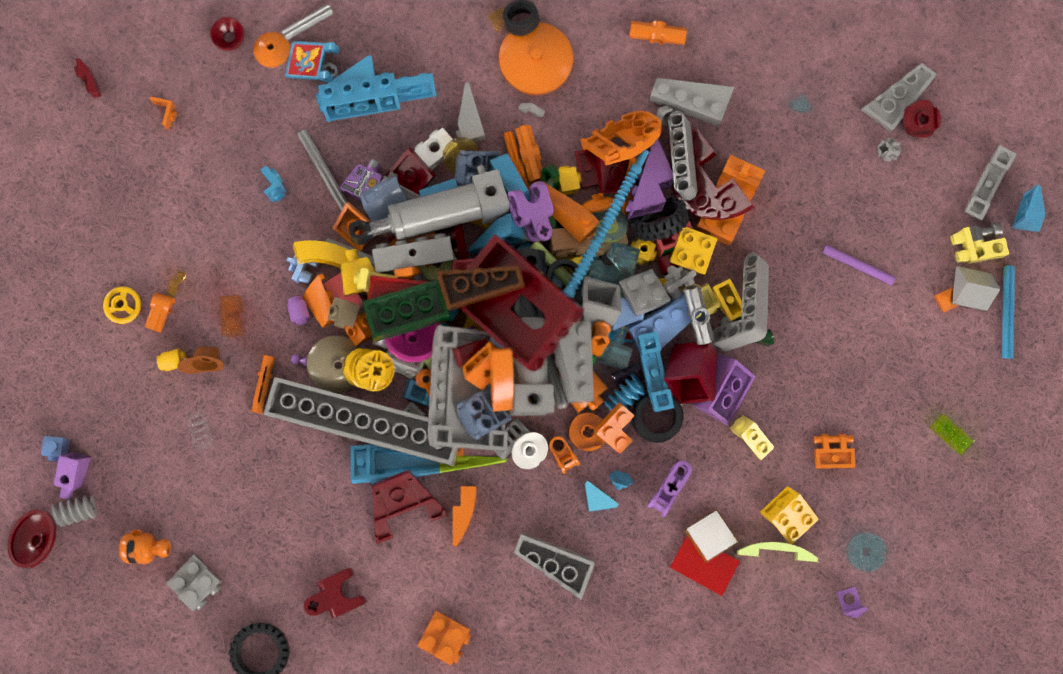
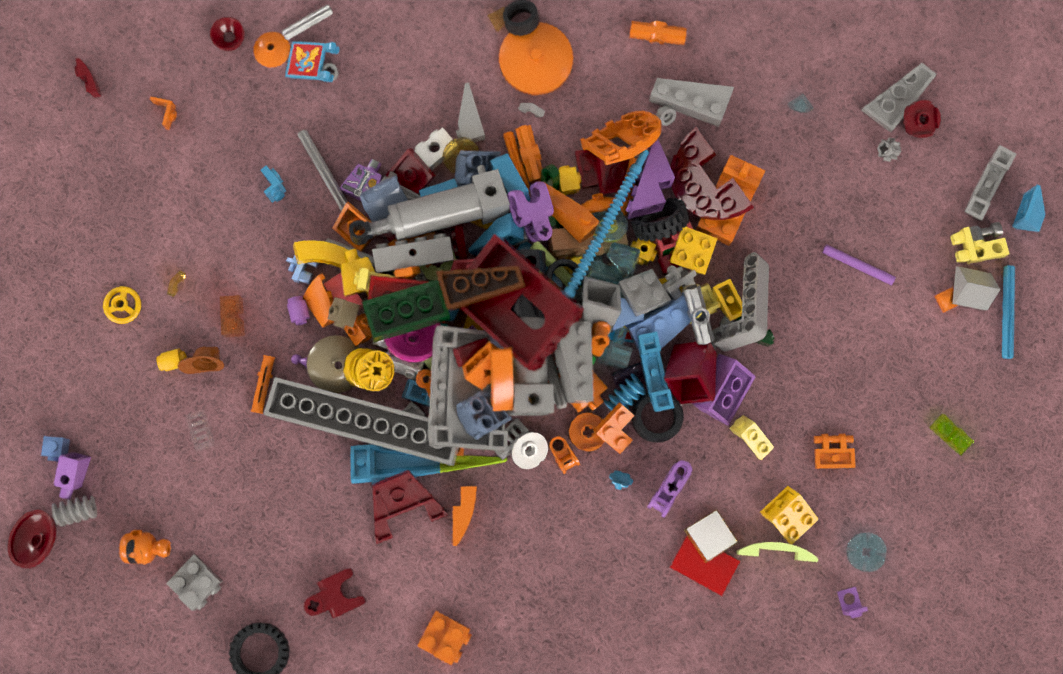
(160, 308): orange piece -> none
(361, 84): dark azure wedge -> none
(558, 563): light grey wedge -> none
(597, 499): medium azure slope -> none
(682, 144): light grey beam -> none

